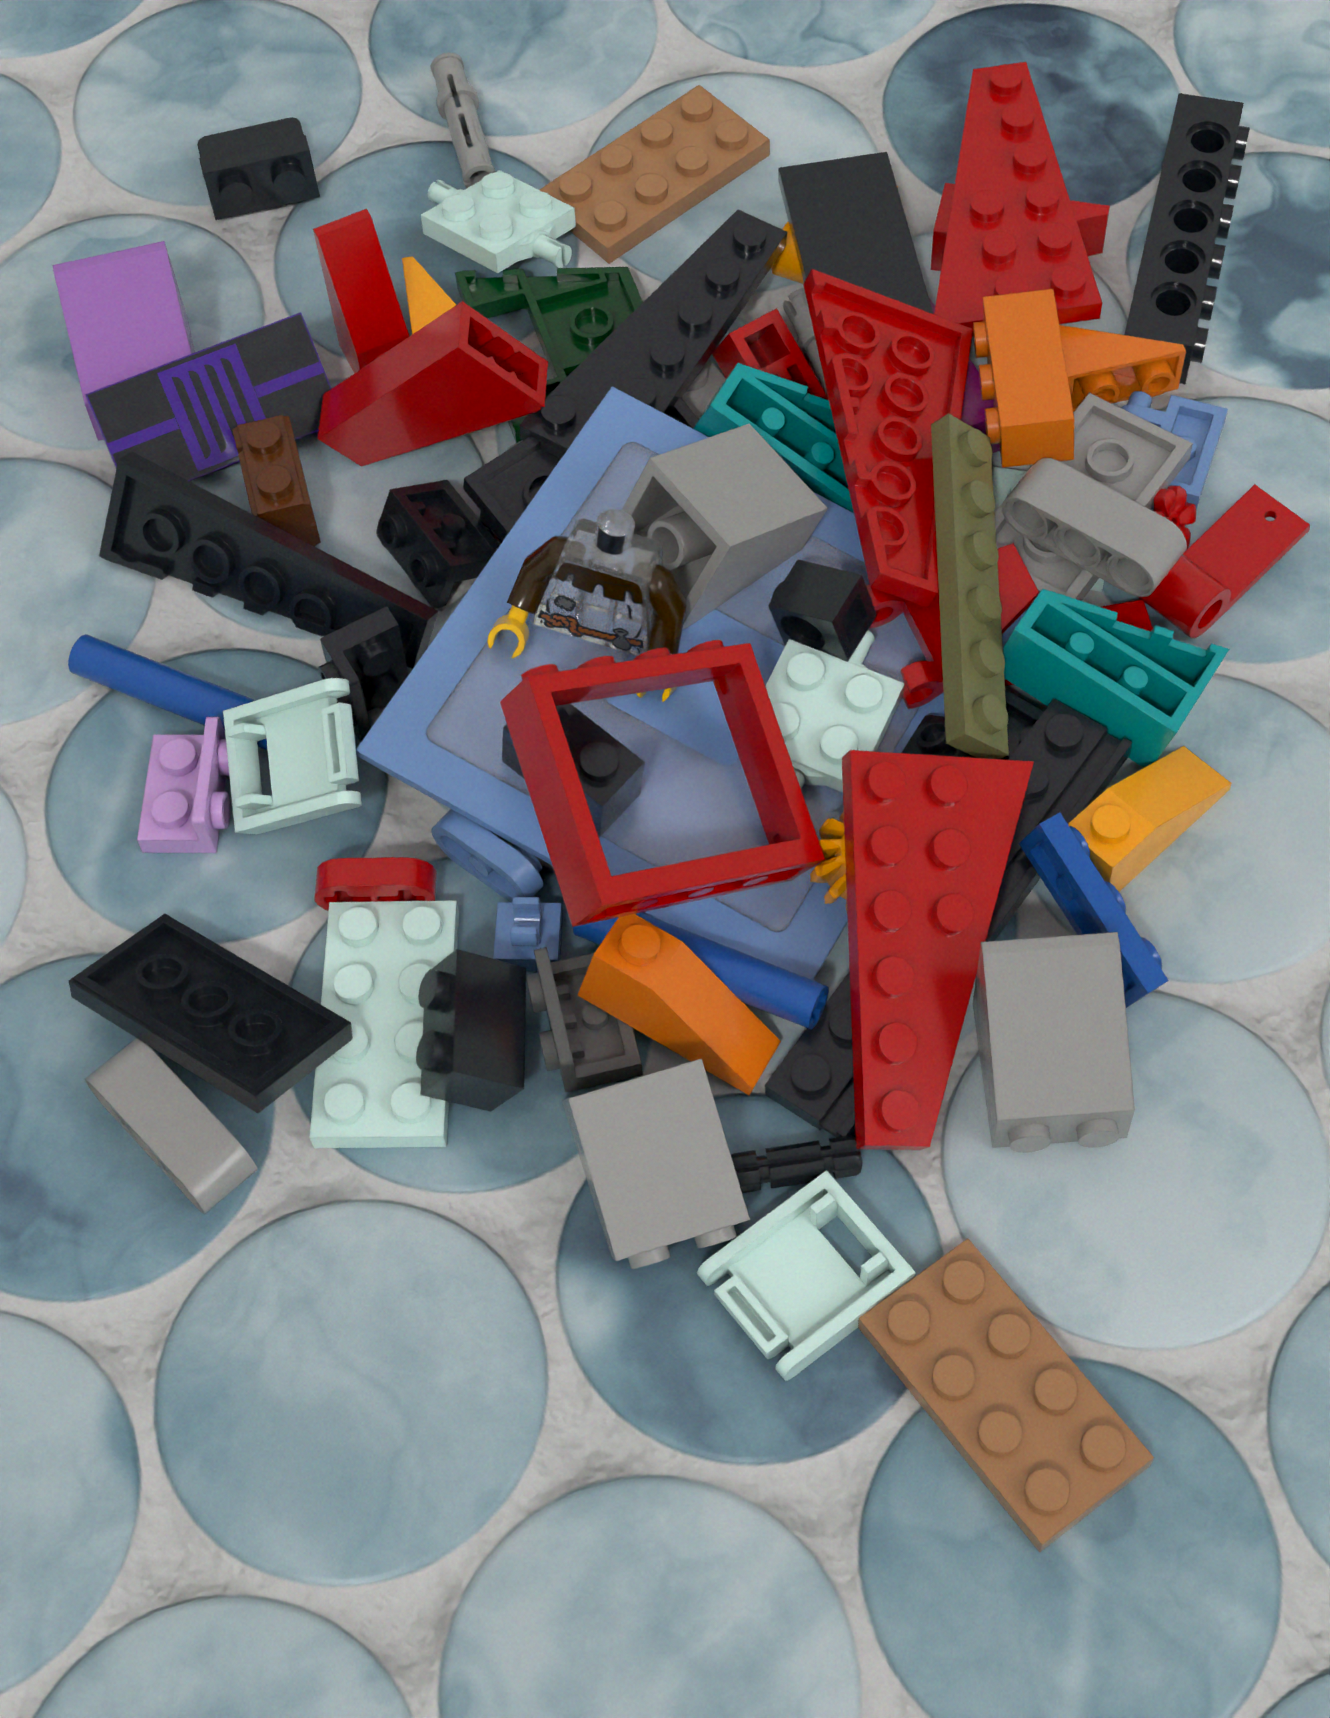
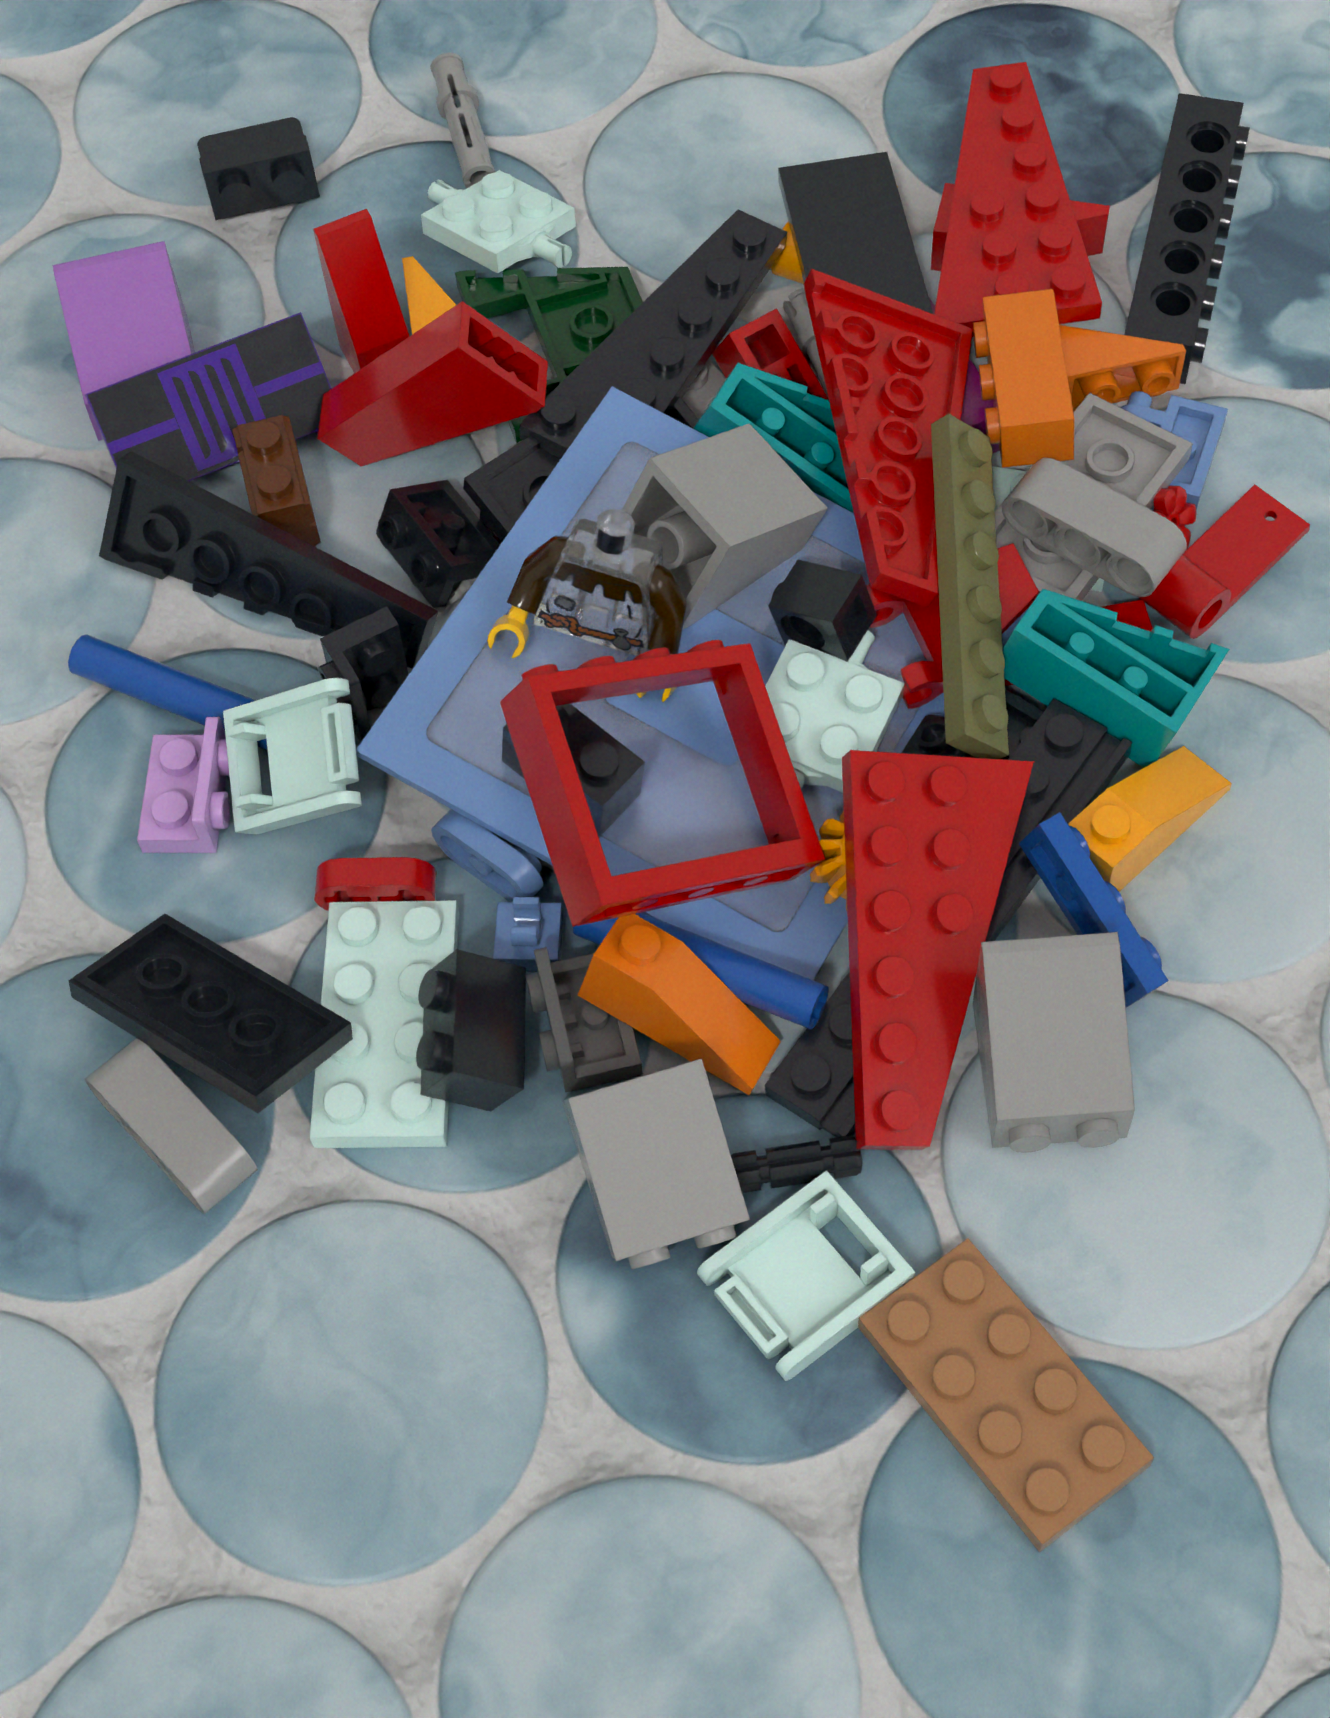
(657, 172): medium nougat plate -> none

